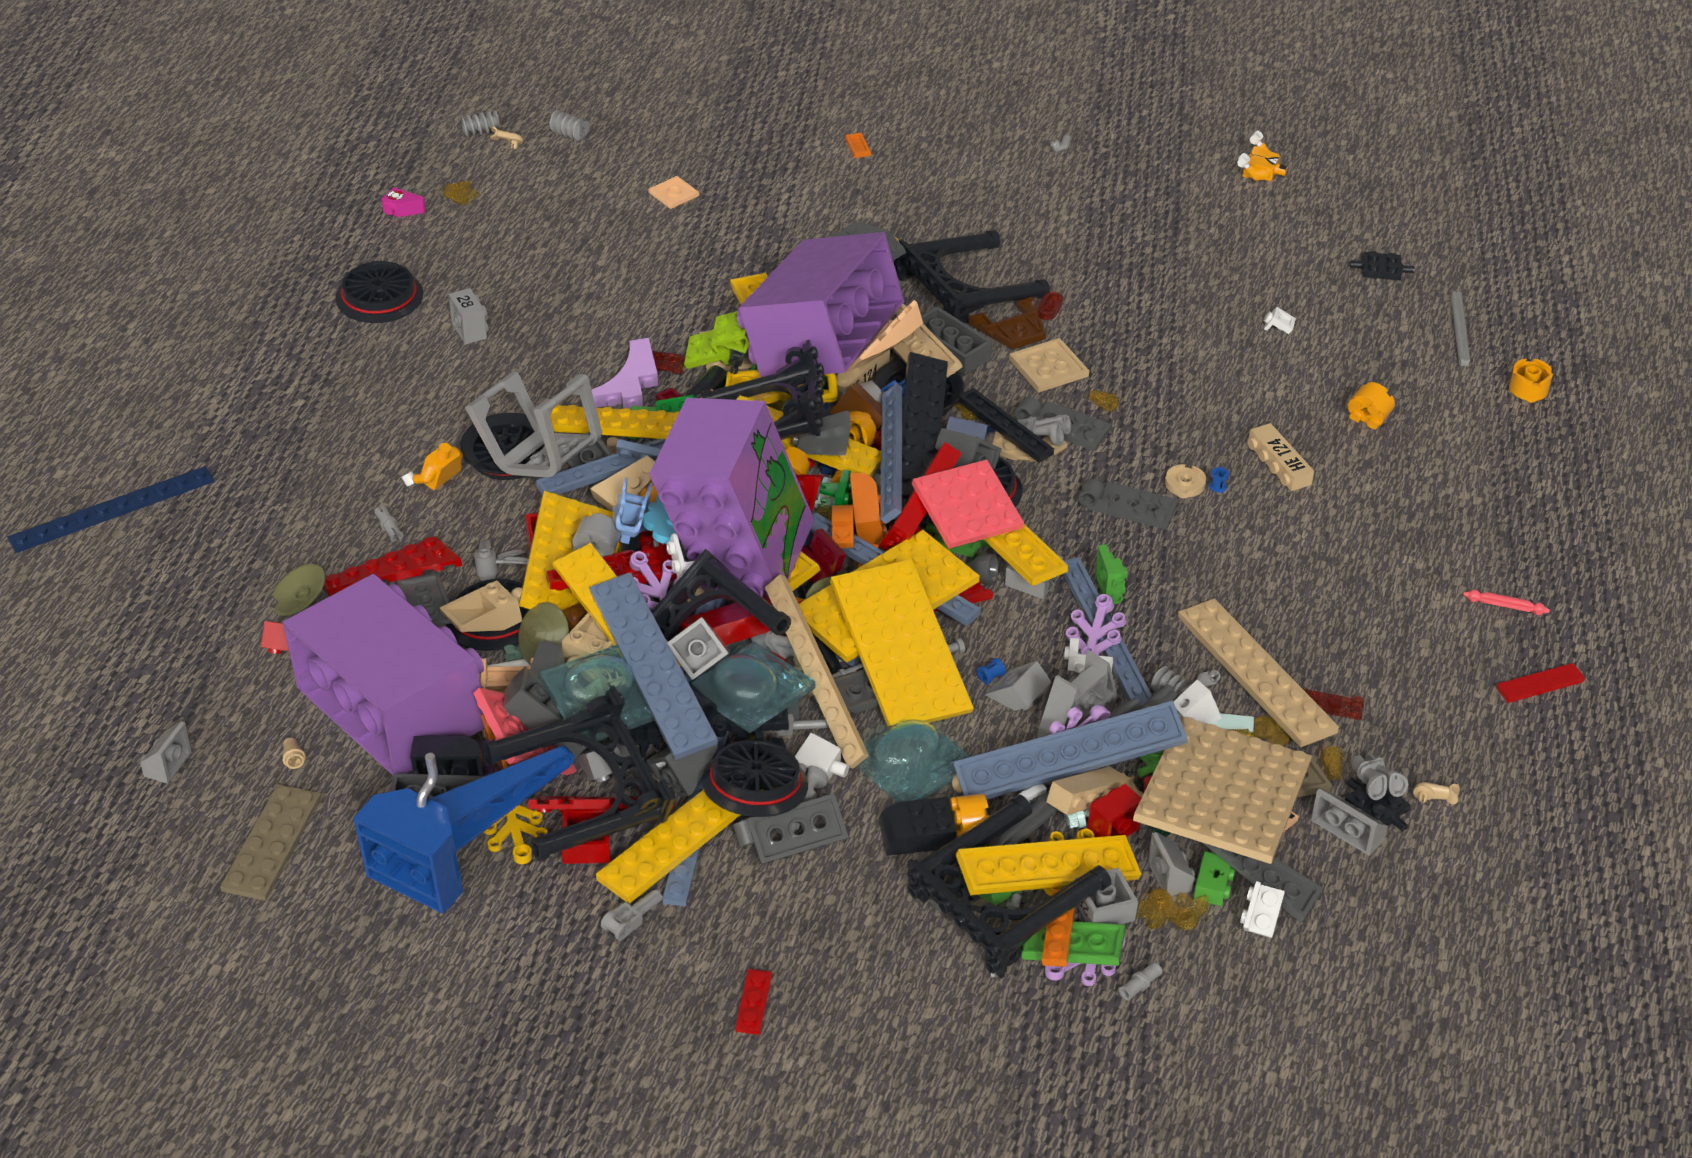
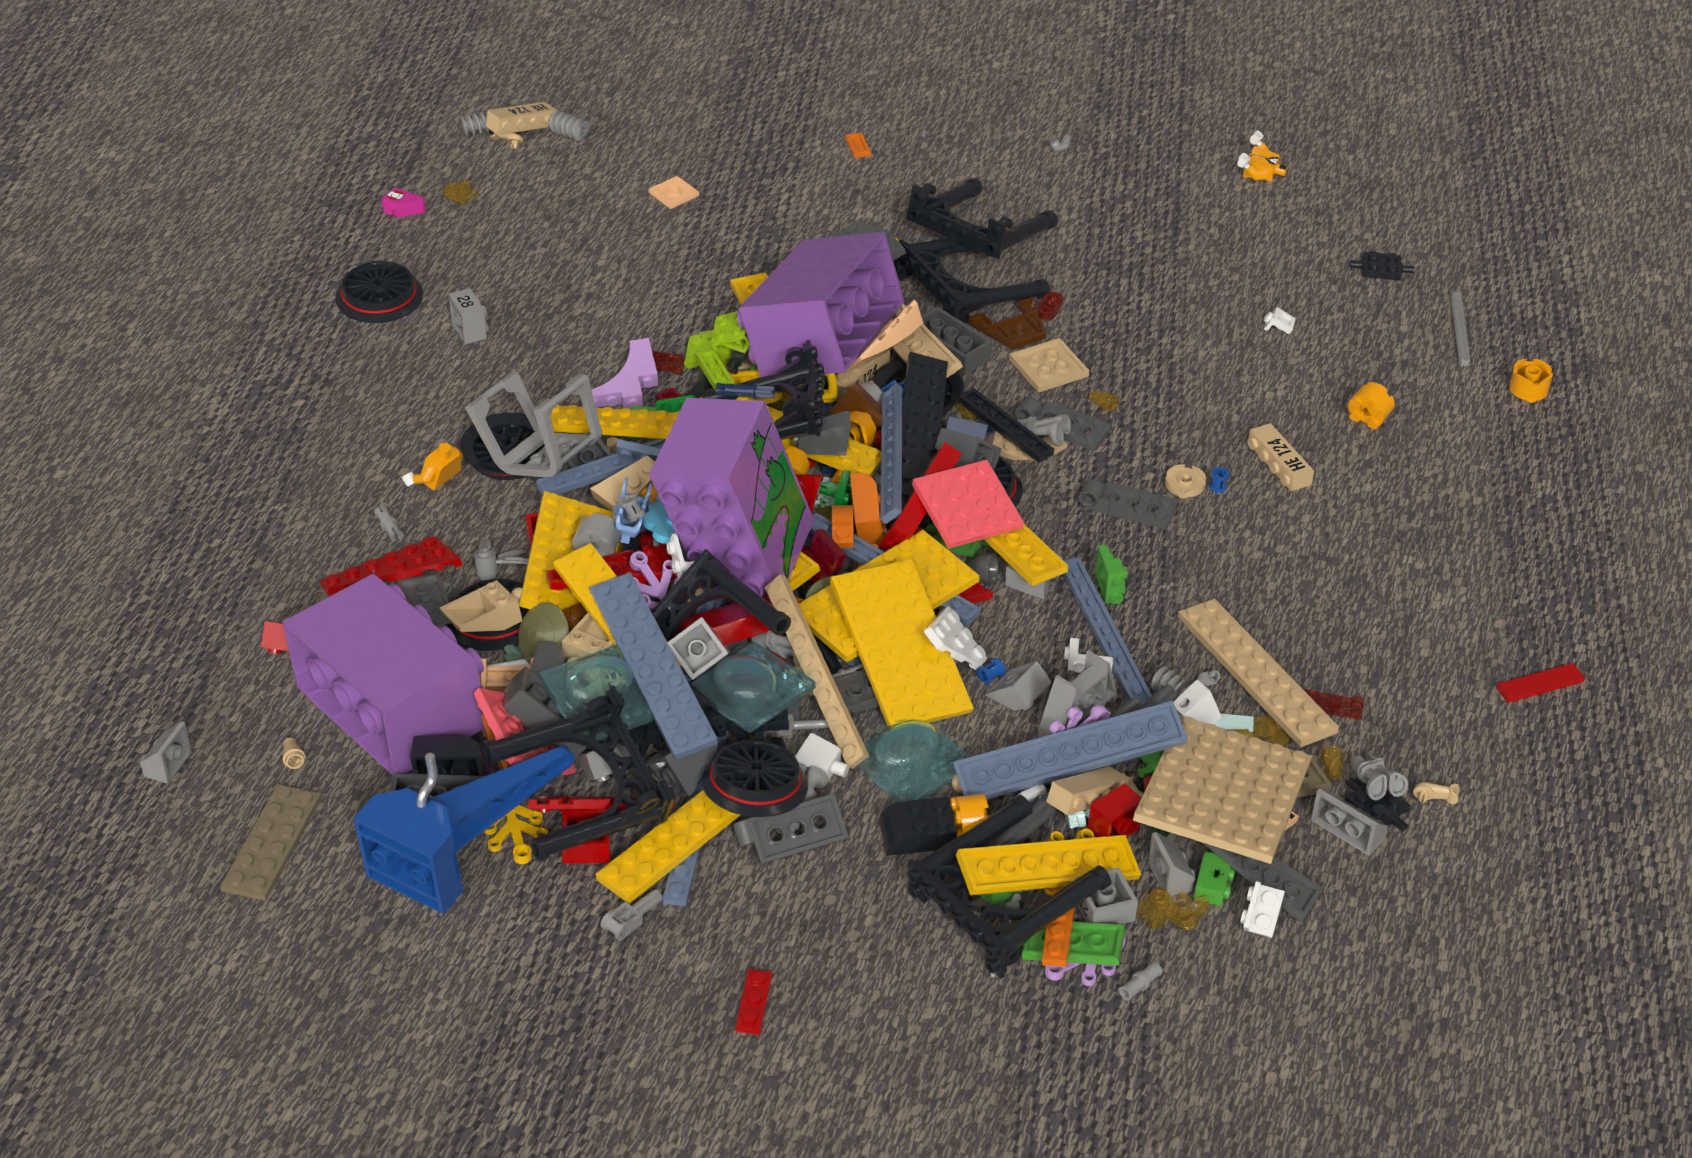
(110, 509): dark blue plate -> none
(298, 589): olive hat -> none
(519, 118): none -> tan brick
(632, 498): none -> light grey bush
(713, 368): none -> lime plate
(753, 391): none -> dark blue axle
(935, 215): none -> black arch
(949, 634): none -> white plate
(1104, 605): lavender plant -> none
(1506, 601): coral wheel -> none

